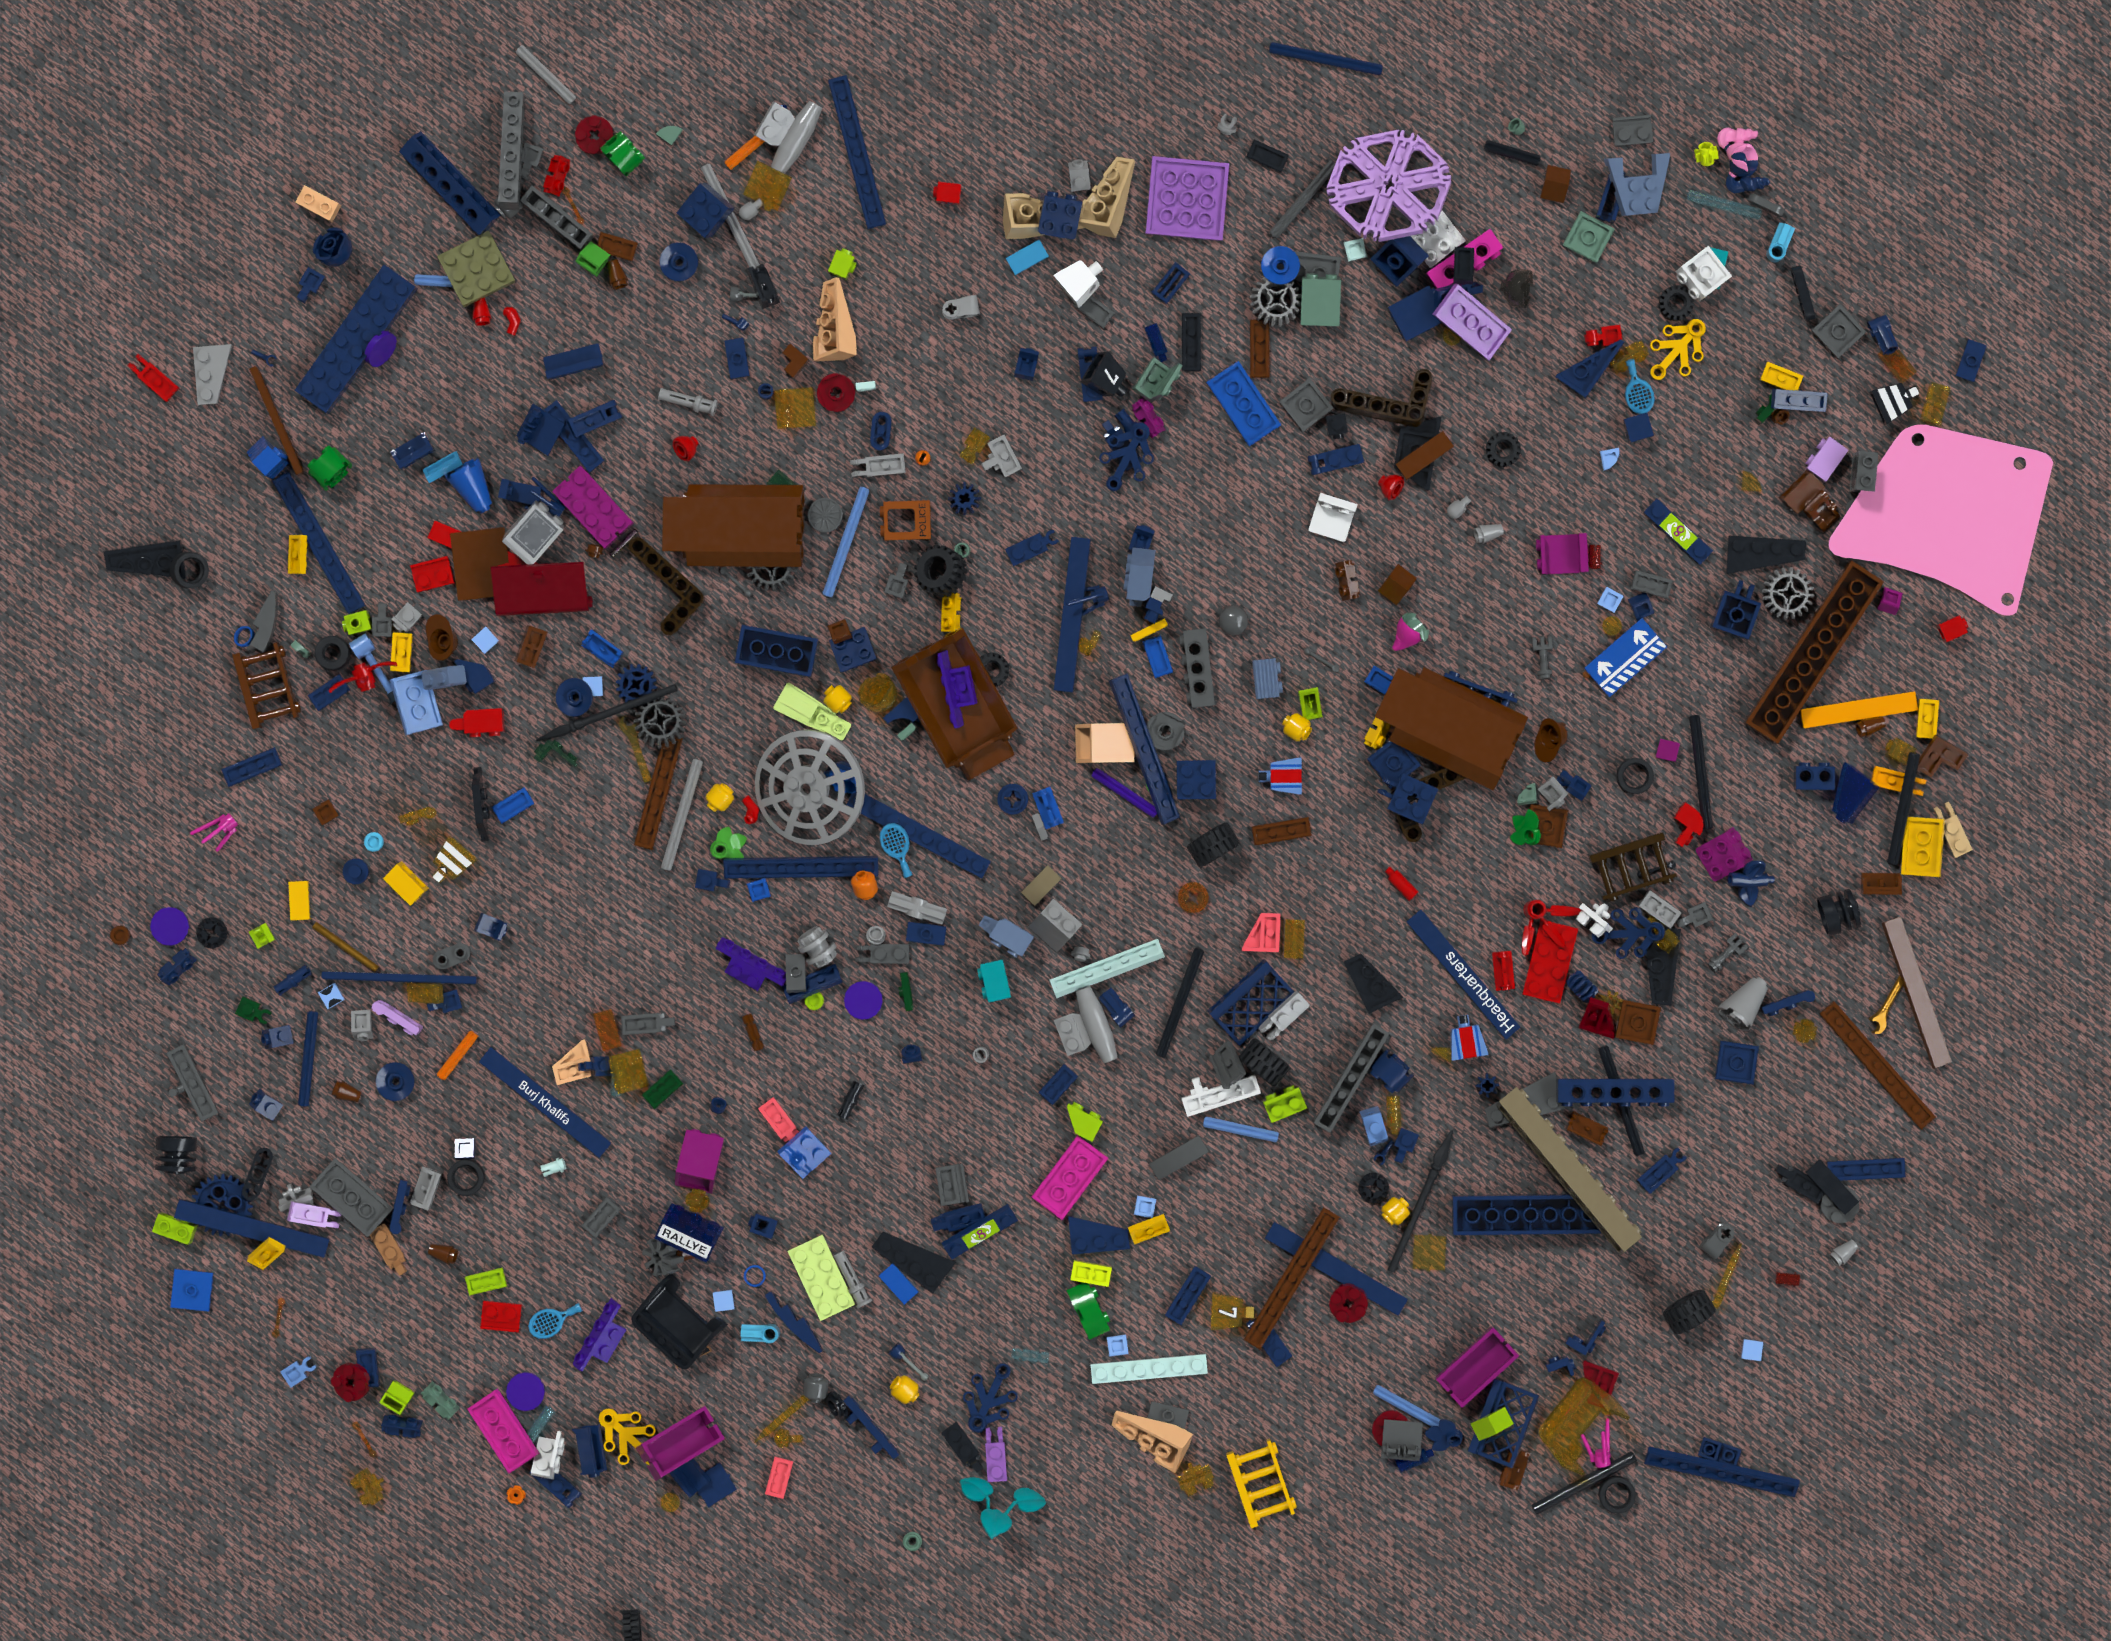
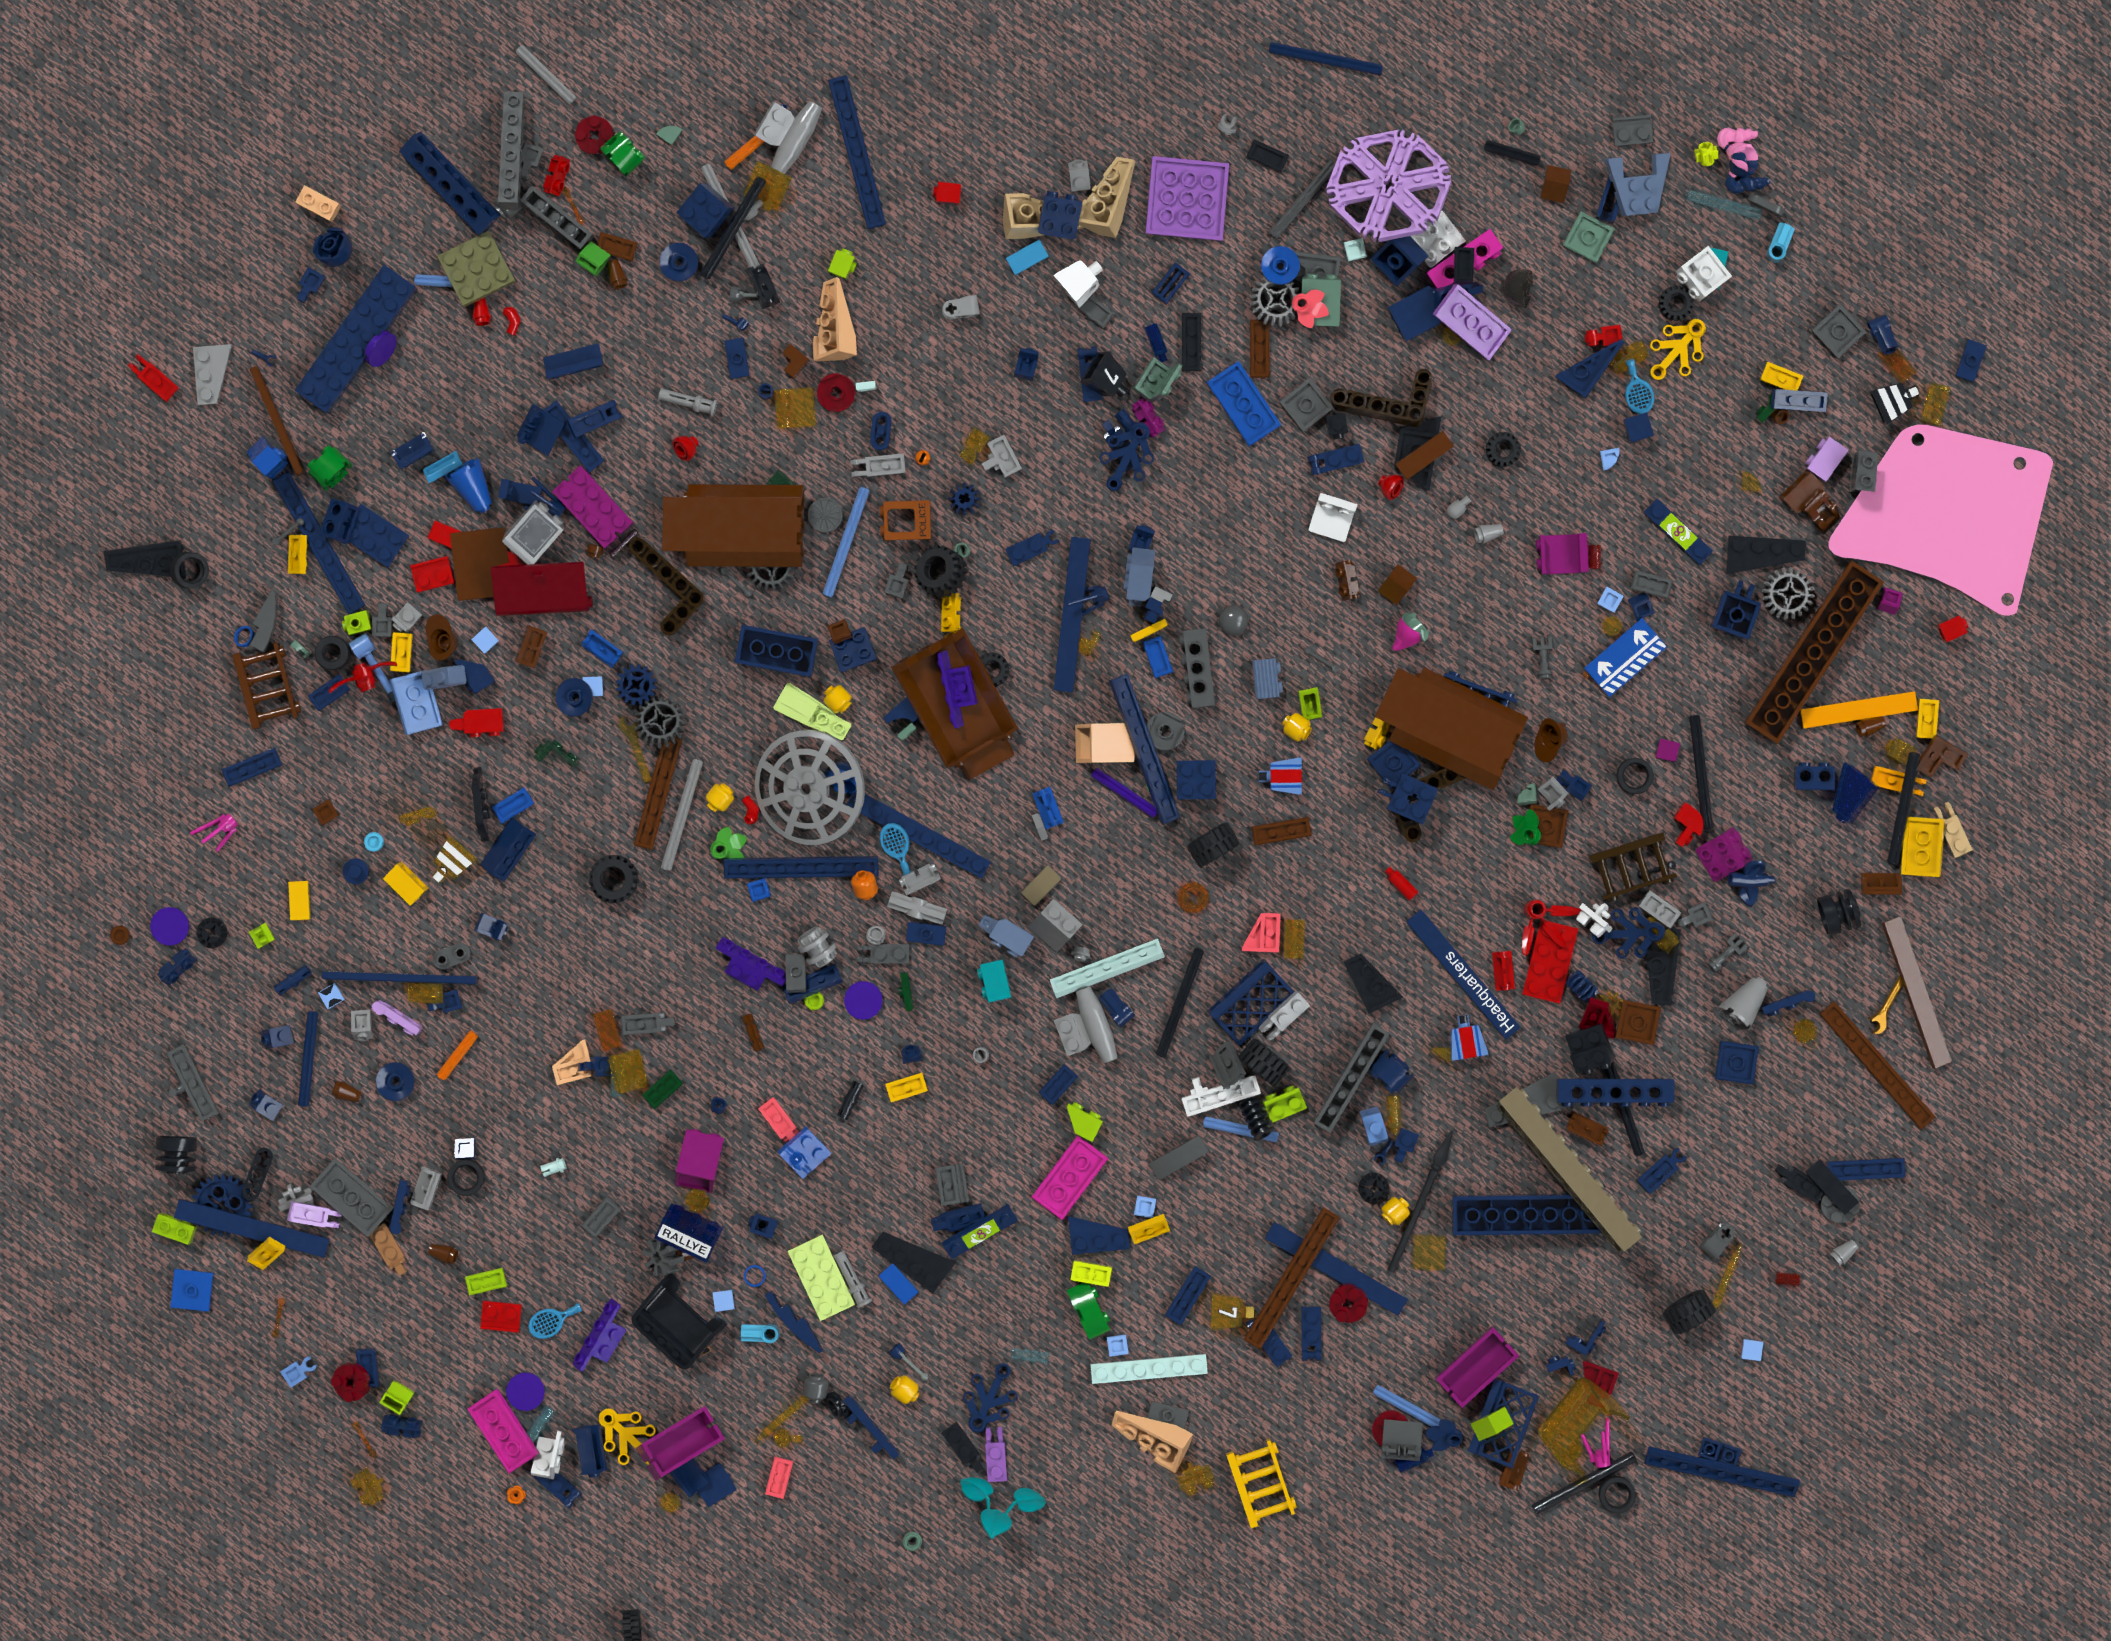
(250, 1009): dark green plate -> none
(276, 541): none -> dark grey hinge
(339, 521): none -> dark blue brick
(346, 947): pearl gold bar -> none
(377, 536): none -> dark blue plate
(434, 1394): sand green hinge -> none
(507, 849): none -> dark blue panel
(545, 1102): dark blue tile -> none
(563, 730): black piece -> none
(625, 891): none -> black tyre
(708, 880): dark blue plate -> none
(733, 227): none -> black axle
(878, 693): clear yellow cylinder -> none
(906, 1087): none -> yellow plate
(912, 883): none -> light grey hinge
(1006, 792): dark blue gear -> none
(1255, 1118): none -> black piece
(1311, 1332): none -> dark blue plate
(1312, 309): none -> coral plate
(1378, 680): blue tile -> none
(1482, 1081): dark blue gear -> none
(1590, 1049): none -> black plate
(1802, 290): black beam -> none

